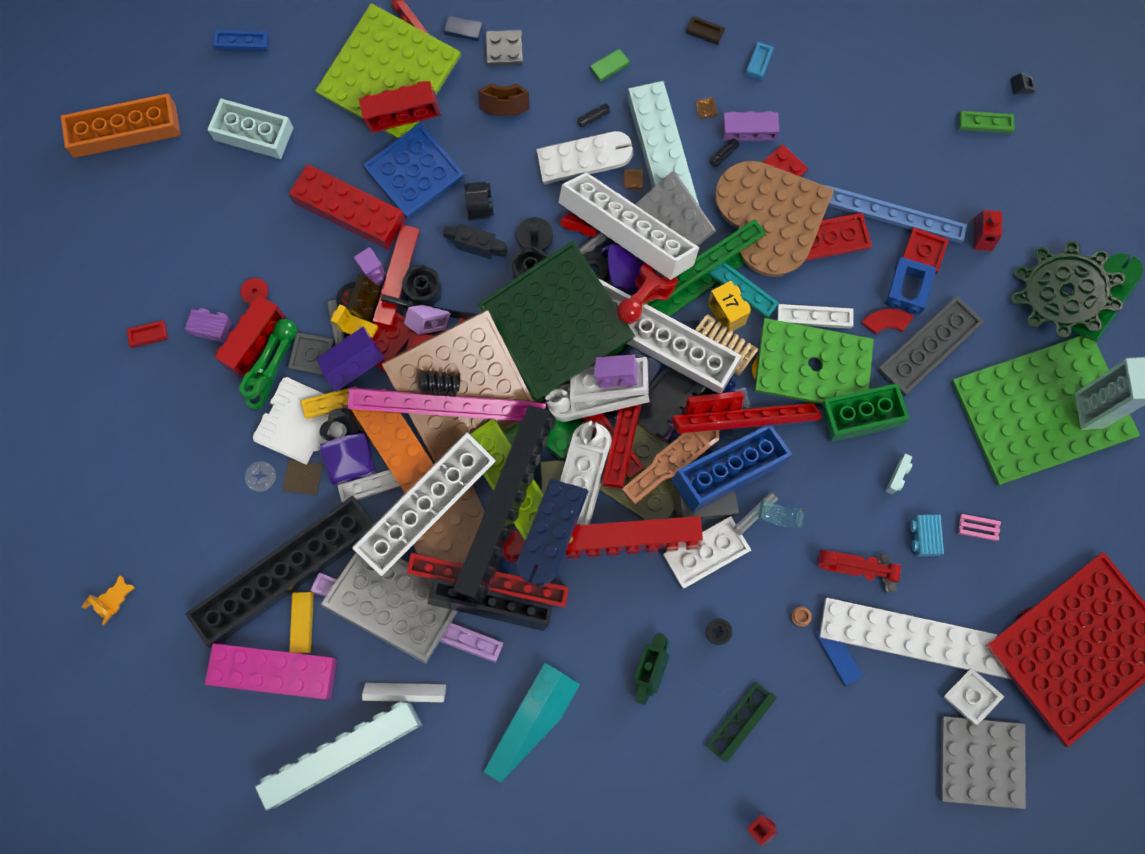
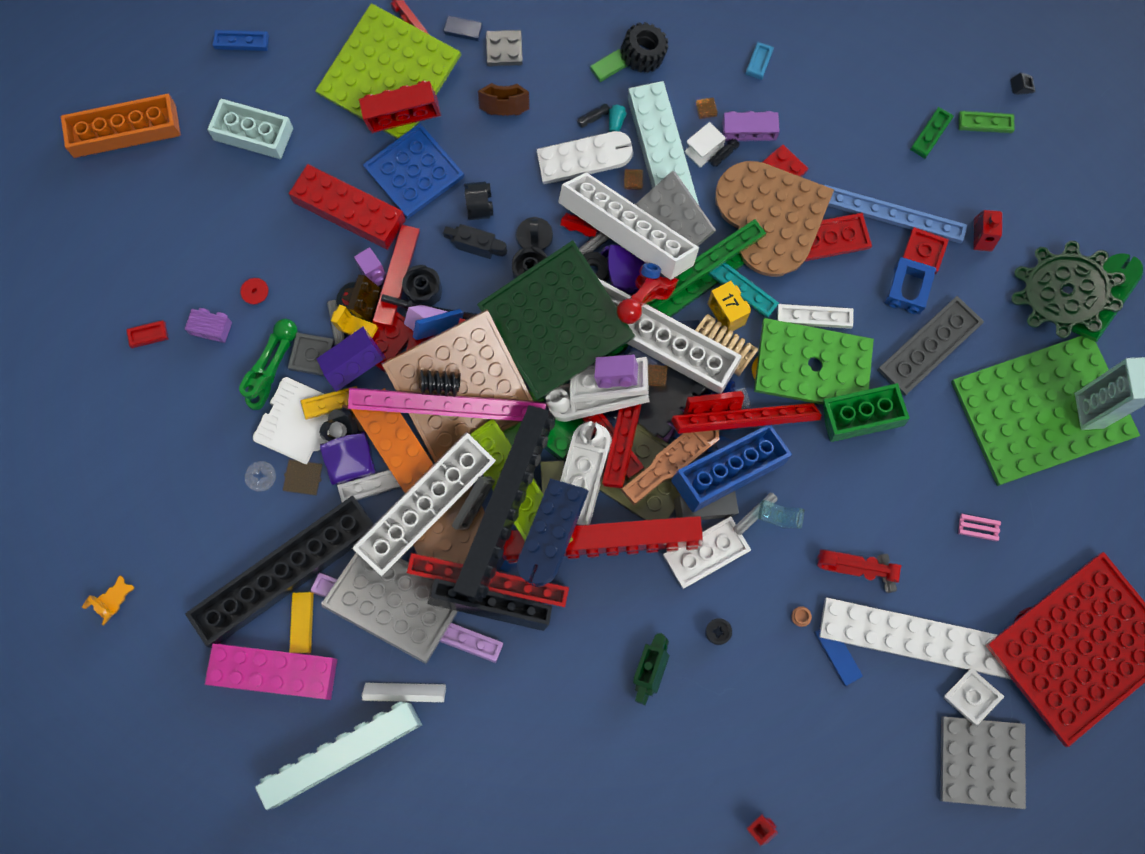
(250, 337): red brick -> none
(436, 324): none -> blue tile
(473, 503): none -> dark grey tile
(534, 719): teal wedge -> none
(616, 117): none -> teal cone
(645, 36): none -> black tyre
(651, 270): none -> blue tile
(657, 375): none -> clear orange tile
(704, 144): none -> white piece
(705, 30): dark brown tile -> none
(747, 727): dark green fence -> none
(887, 319): red tile -> none
(902, 468): light aqua plate -> none
(927, 535): medium azure brick -> none
(931, 132): none -> green tile

